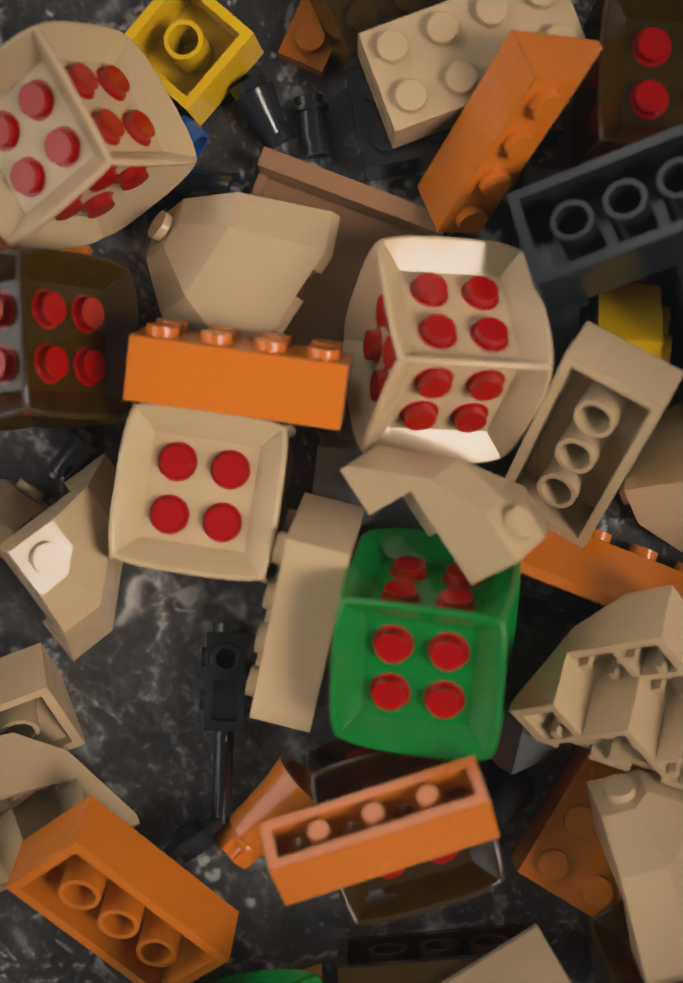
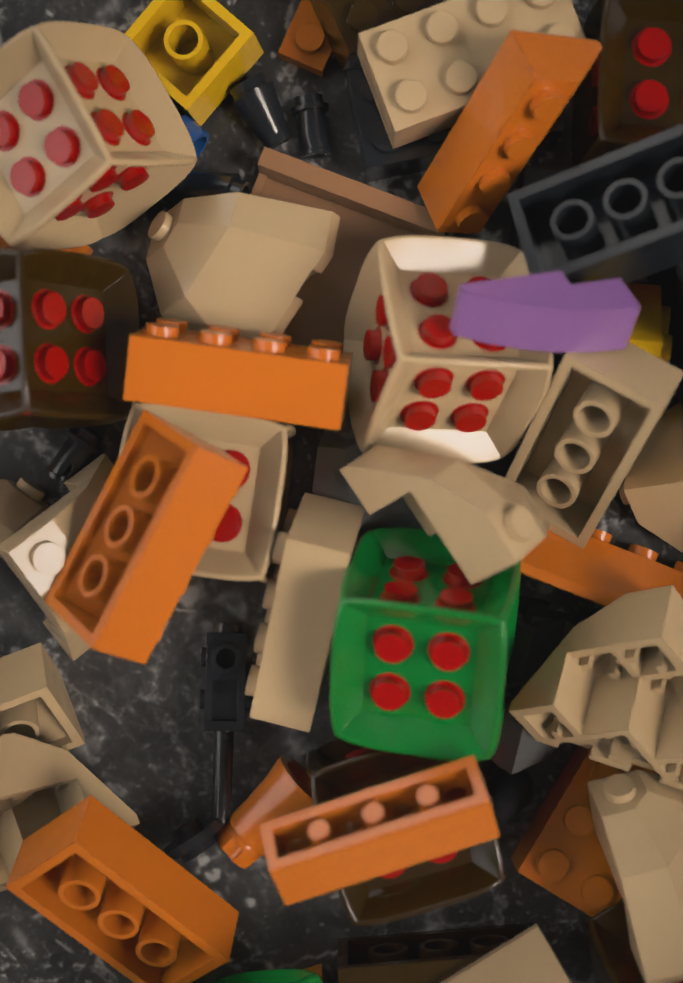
(144, 538): none -> orange slope
(546, 313): none -> medium lavender slope

